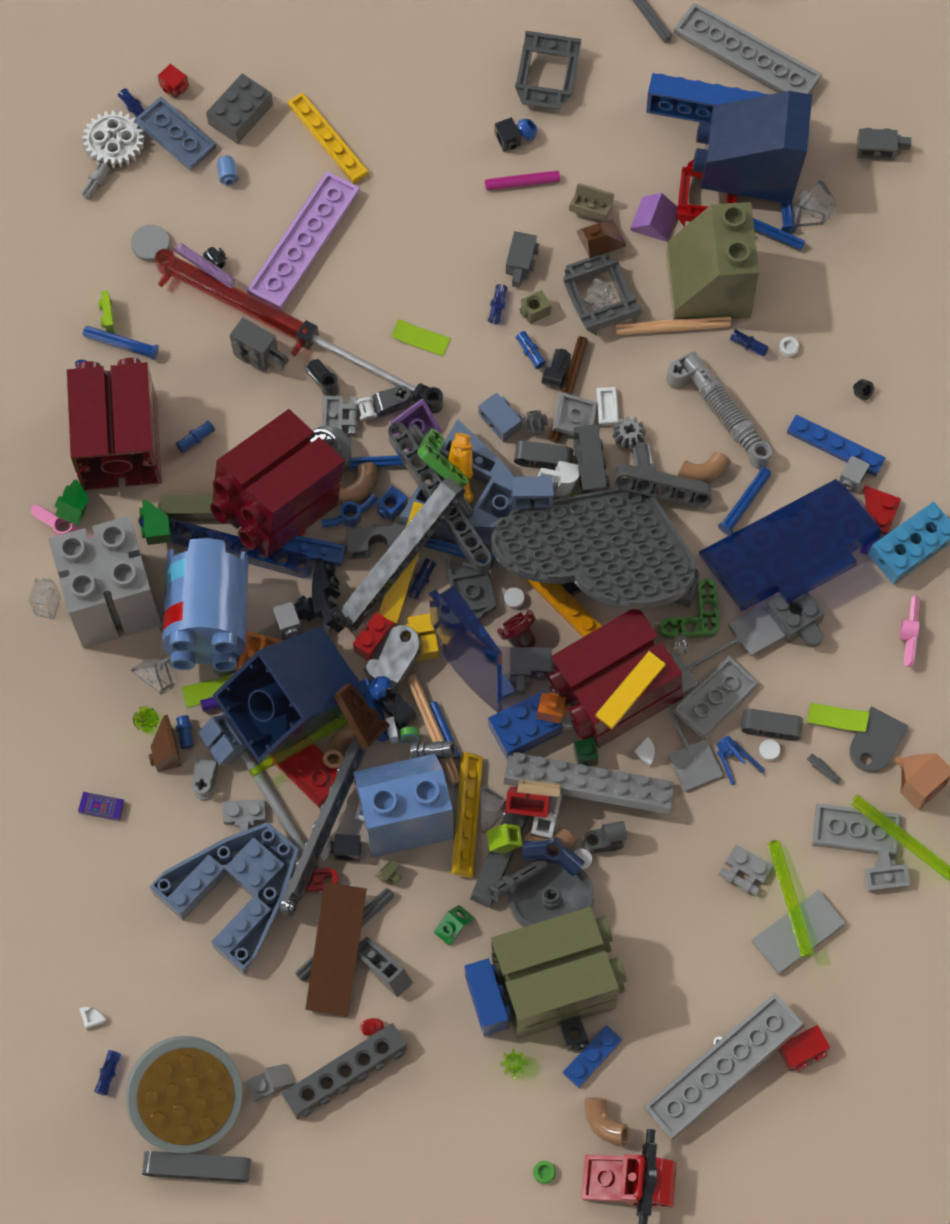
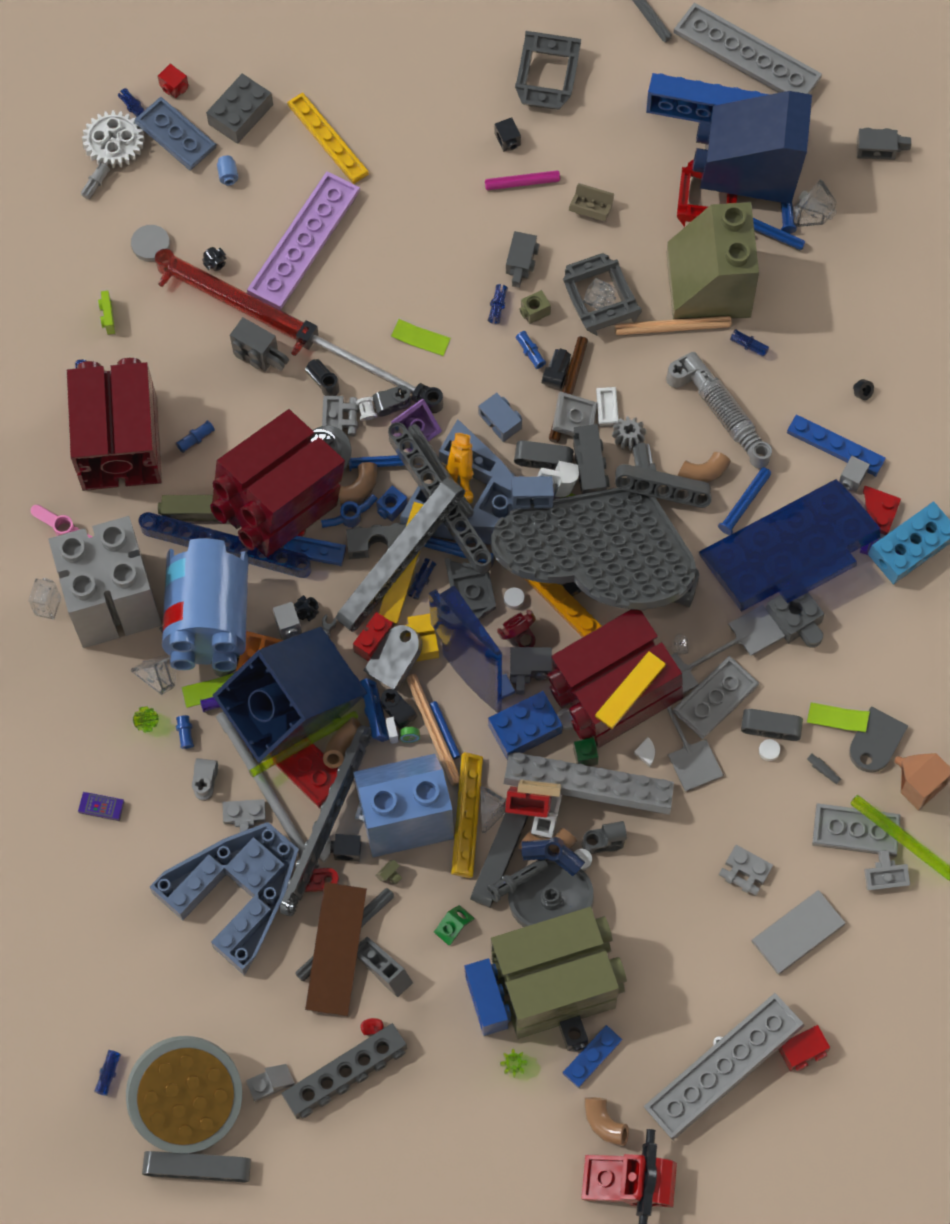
(72, 504): green slope -> none
(92, 1017): white tile -> none
(121, 342): blue axle -> none
(156, 524): green slope -> none
(164, 747): reddish brown slope -> none
(209, 265): lavender piece -> none
(223, 739): sand blue piece -> none
(324, 594): black slope -> none
(360, 716): reddish brown wing -> none
(378, 687): blue plate -> none
(429, 453): bright green beam -> none
(441, 749): dark grey axle -> none
(504, 838): lime brick -> none
(527, 129): blue plate -> none
(535, 421): dark grey gear -> none
(544, 1172): bright green tile -> none
(552, 708): orange brick -> none
(601, 238): reddish brown slope -> none
(655, 217): medium lavender slope -> none
(699, 622): bright green beam -> none
(728, 748): blue plant -> none
(788, 346): white tile -> none
(790, 899): clear neon green axle -> none
(909, 631): bright pink piece -> none

